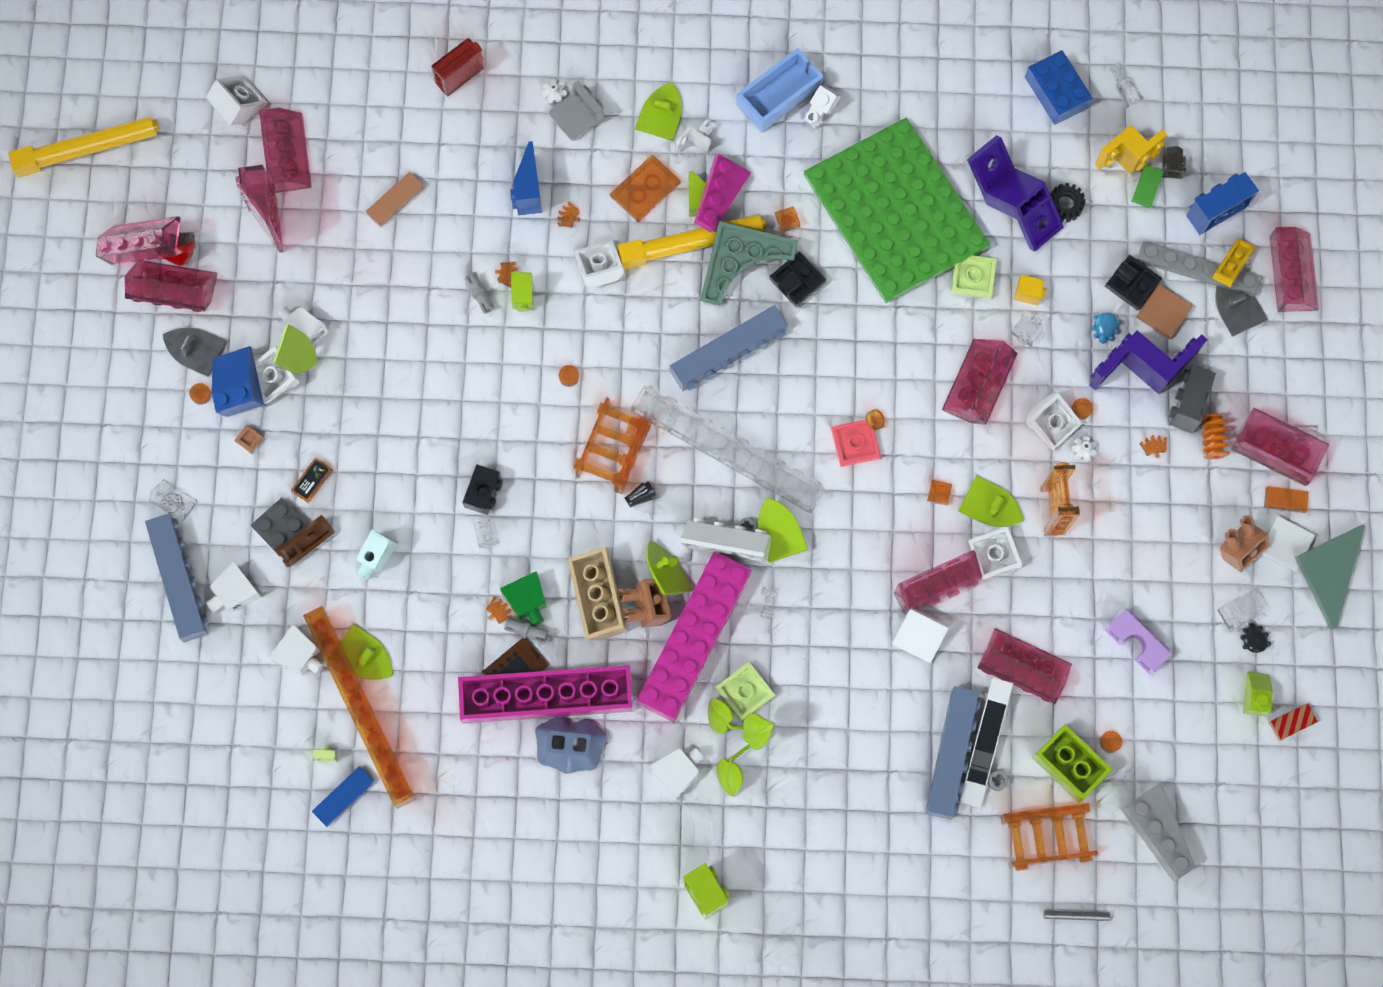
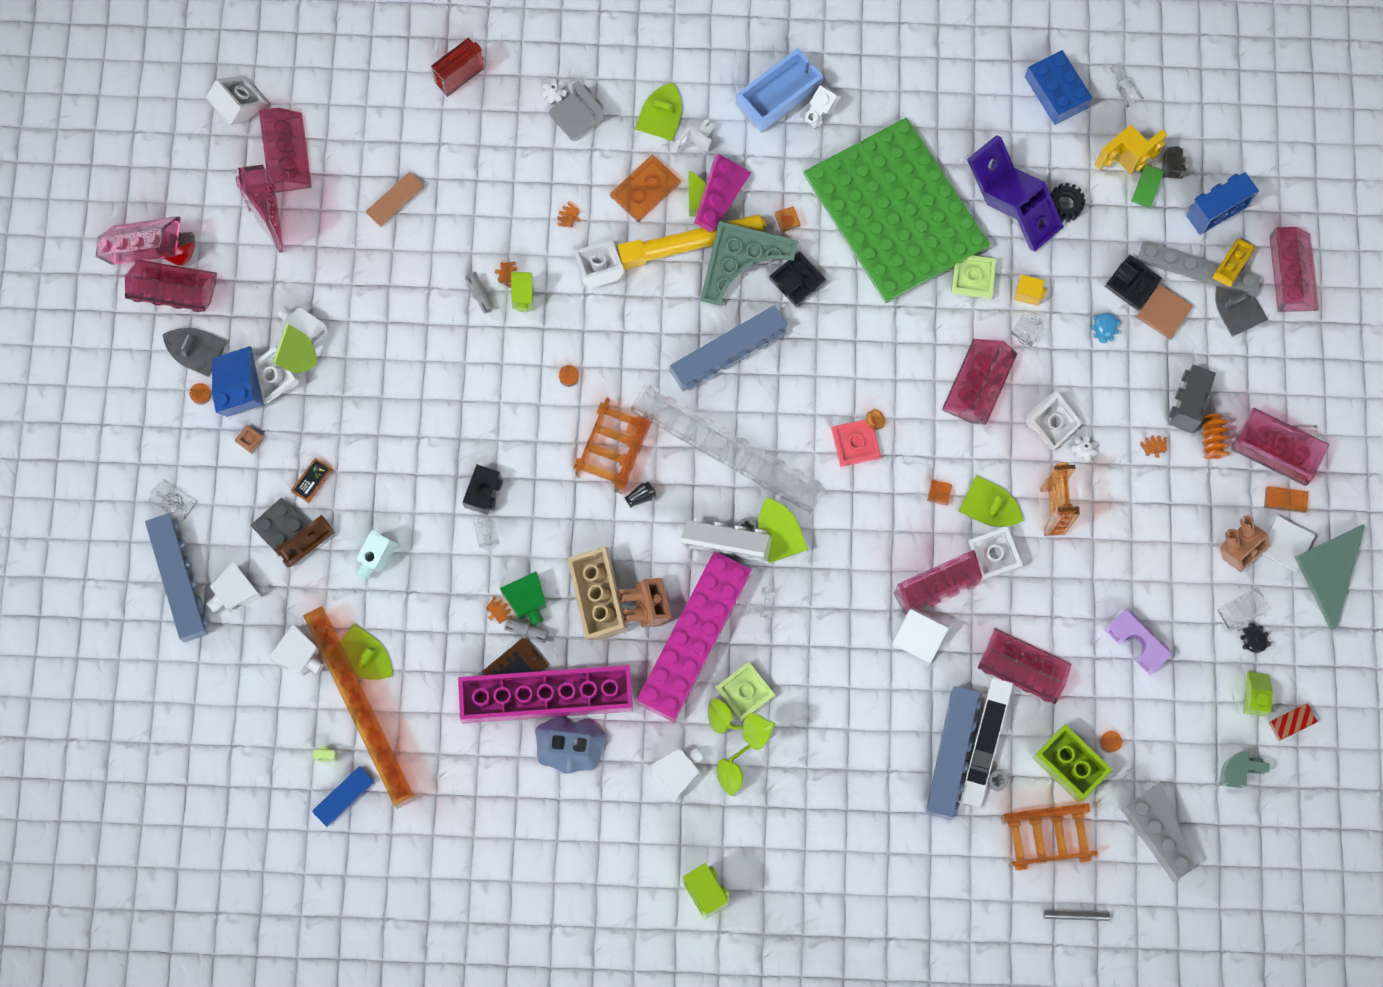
(31, 160): yellow brick -> none
(526, 193): blue slope -> none
(666, 570): lime shield -> none
(1082, 408): clear orange tile -> none
(1146, 361): dark purple bracket -> none
(1236, 768): none -> sand green brick

